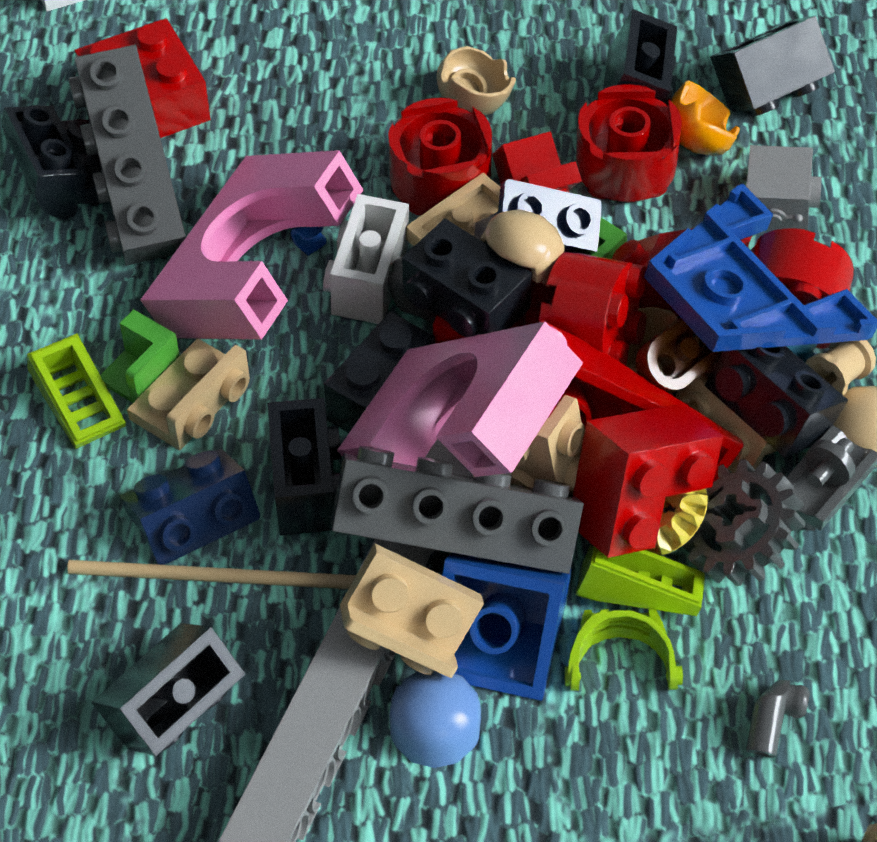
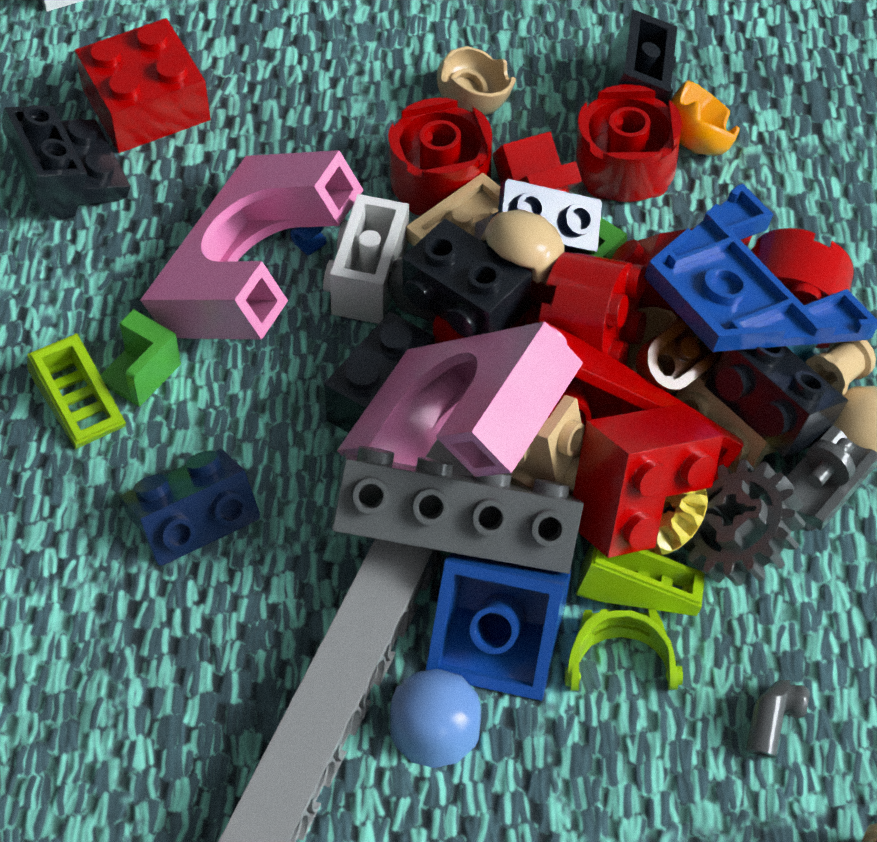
(129, 153): dark grey brick -> none
(169, 688): black brick -> none
(191, 392): tan bracket -> none
(210, 574): tan axle -> none
(302, 465): black brick -> none
(409, 611): tan bracket -> none
(773, 65): brick -> none
(784, 184): light grey head -> none

